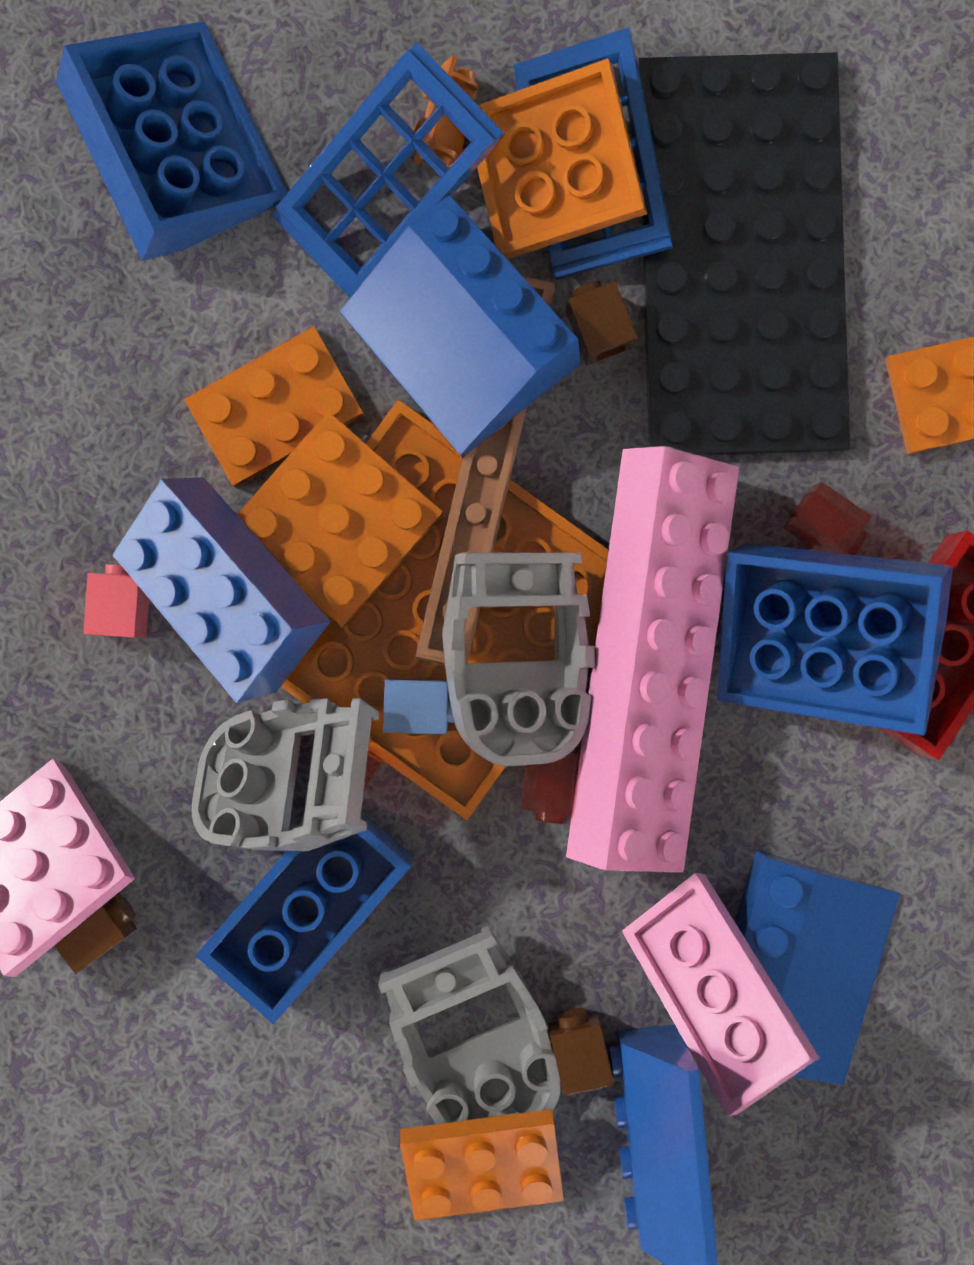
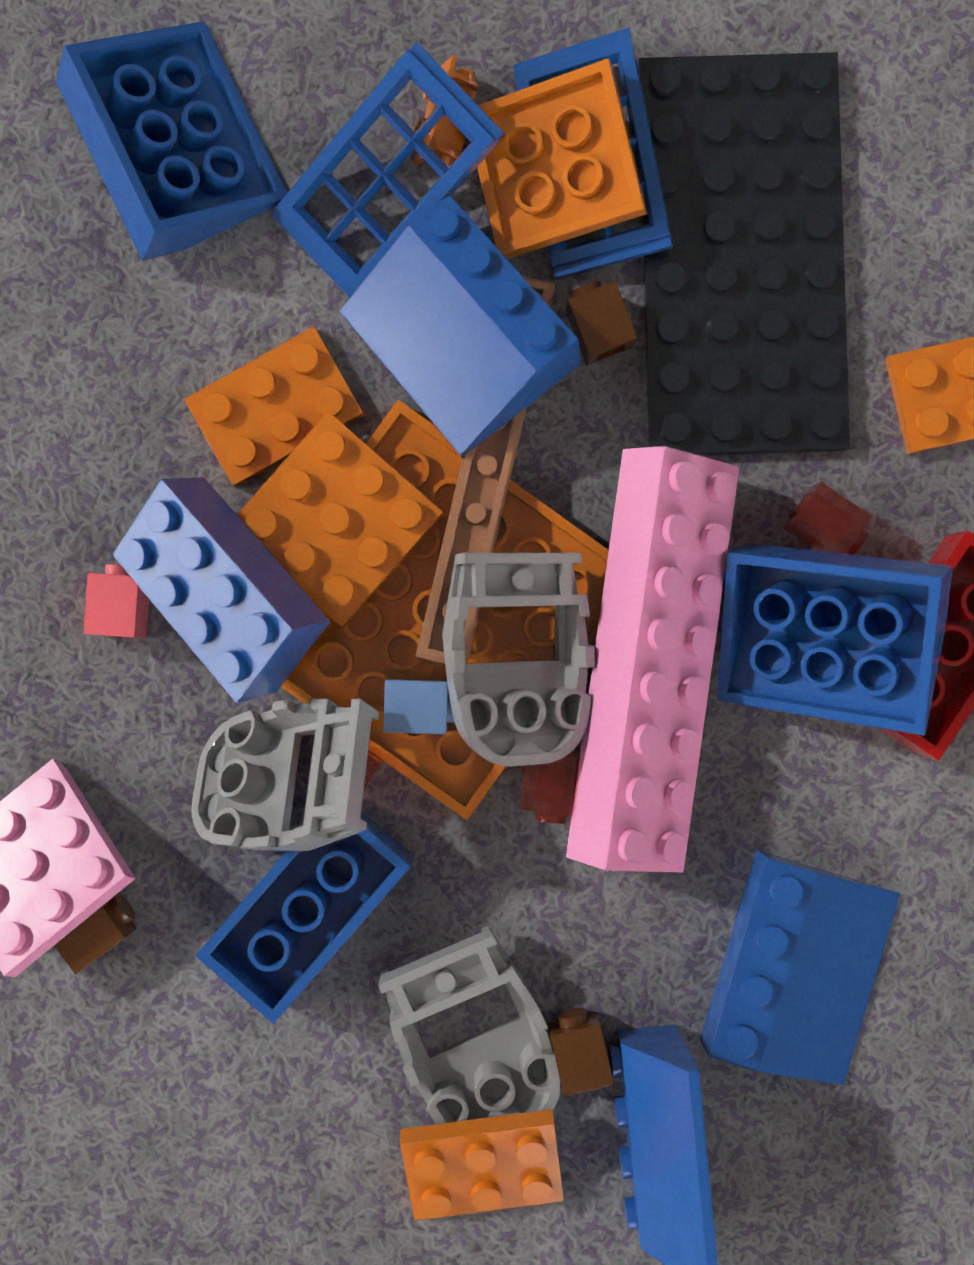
(718, 995): bright pink plate -> none

